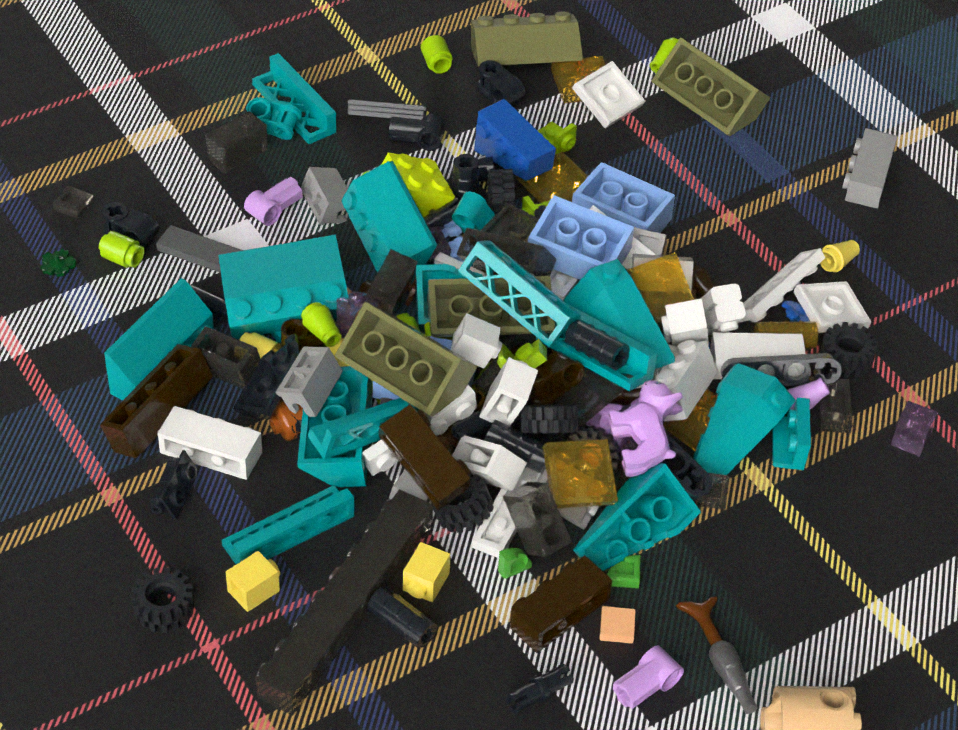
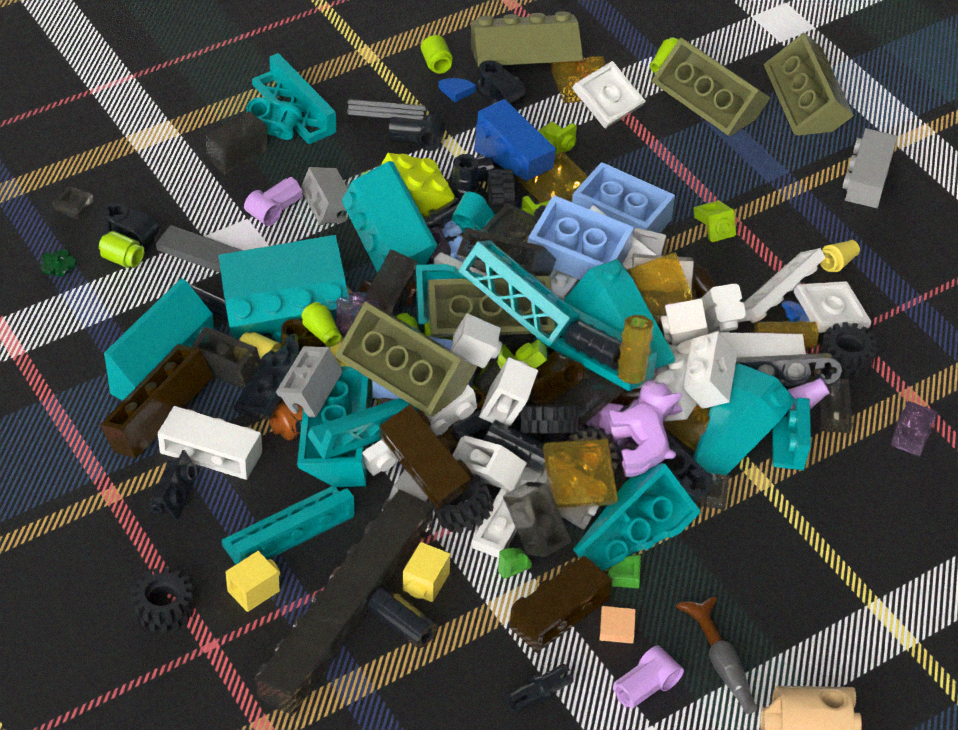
(457, 88): none -> blue tile
(635, 349): none -> clear yellow axle
(710, 370): none -> white brick
(718, 219): none -> lime bracket
(808, 88): none -> olive slope

